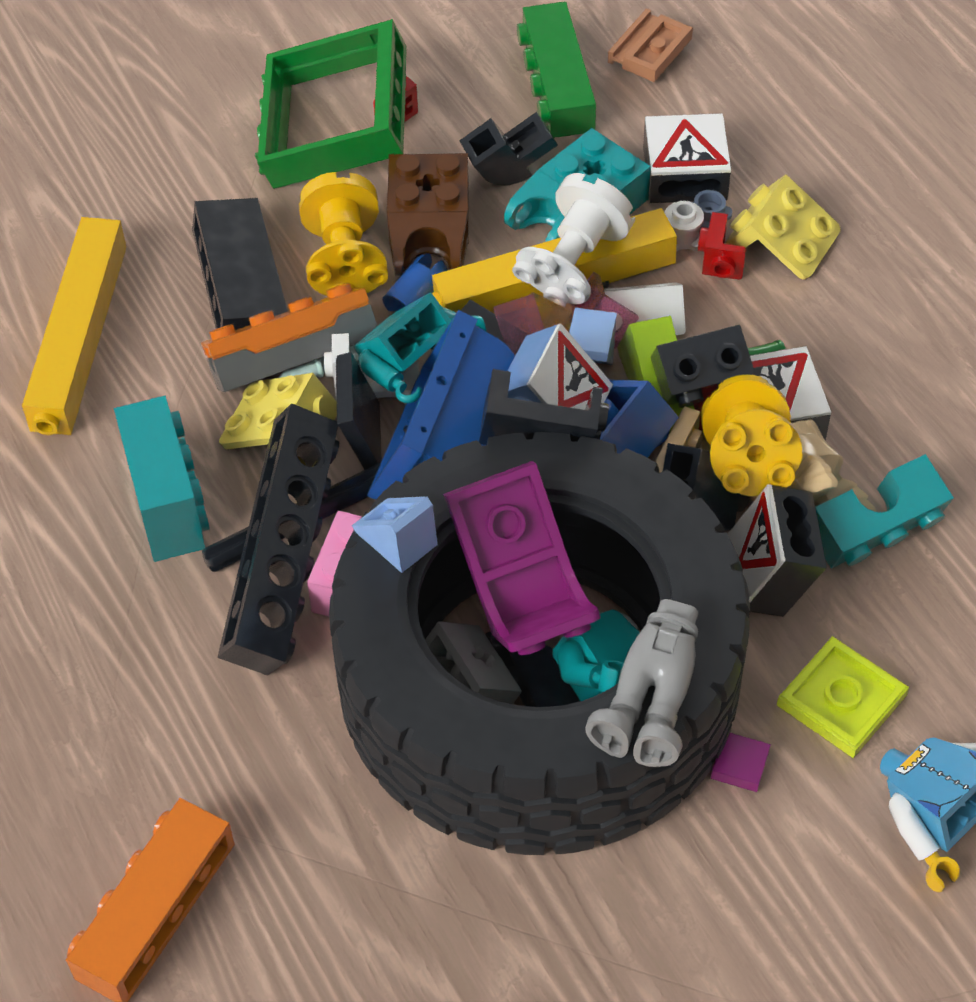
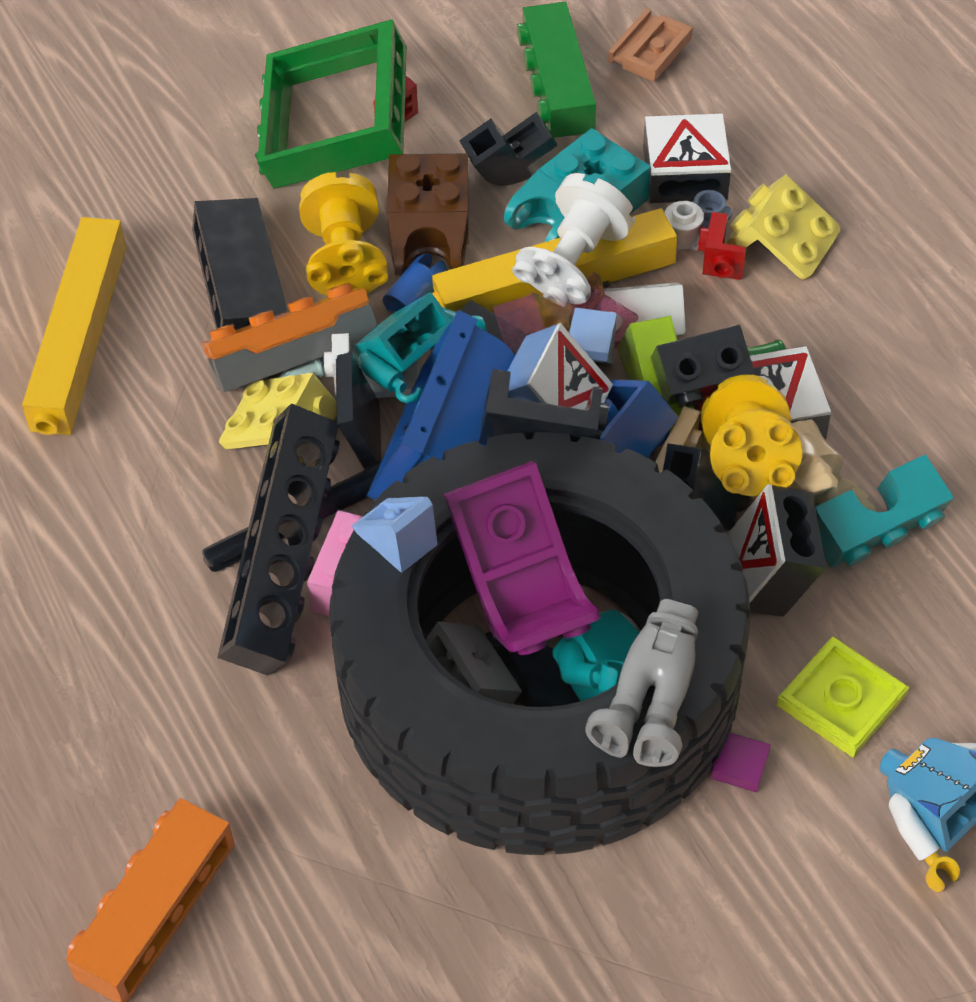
(164, 489): teal brick -> none

